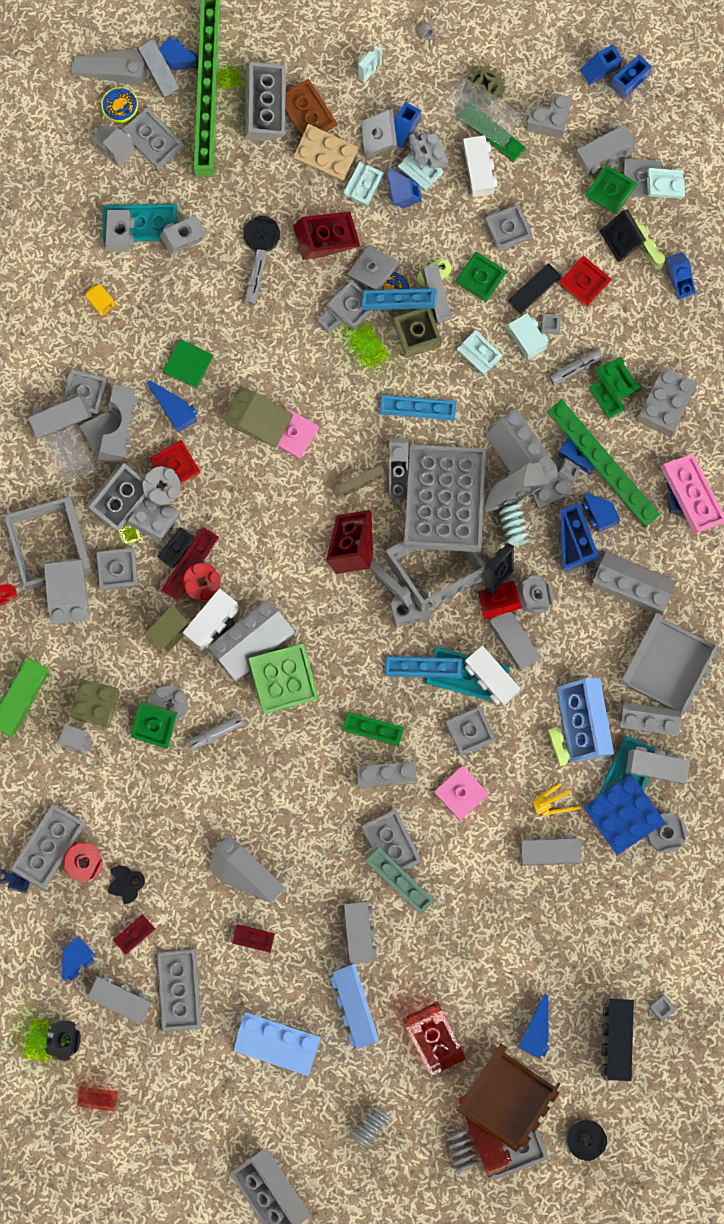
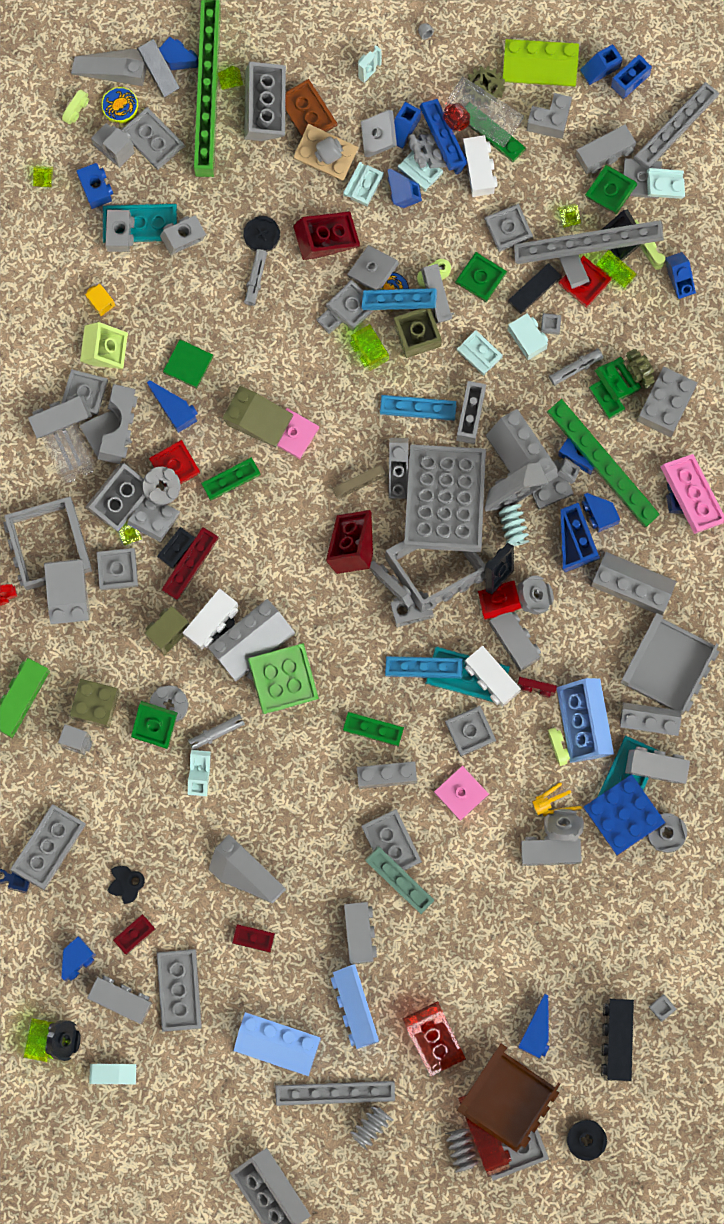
(42, 176): none -> clear neon green slope
(72, 111): none -> yellowish green plate
(89, 176): none -> blue brick
(93, 859): plate -> none
(98, 1099): clear red slope -> none
(103, 346): none -> yellowish green slope
(112, 1074): none -> light aqua slope
(190, 583): red plate -> none
(199, 772): none -> light aqua slope
(231, 479): none -> green plate
(329, 150): none -> light grey head
(335, 1093): none -> light grey tile
(443, 136): none -> blue fence
(456, 117): none -> clear red head
(471, 412): none -> light grey brick
(540, 62): none -> lime slope
(544, 689): none -> dark red plate
(569, 215): none -> clear neon green slope
(570, 832): none -> light grey plate
(574, 270): none -> light grey tile
(589, 242): none -> light grey plate
(616, 270): none -> clear neon green brick
(640, 368): none -> olive gear
(676, 126): none -> light grey tile

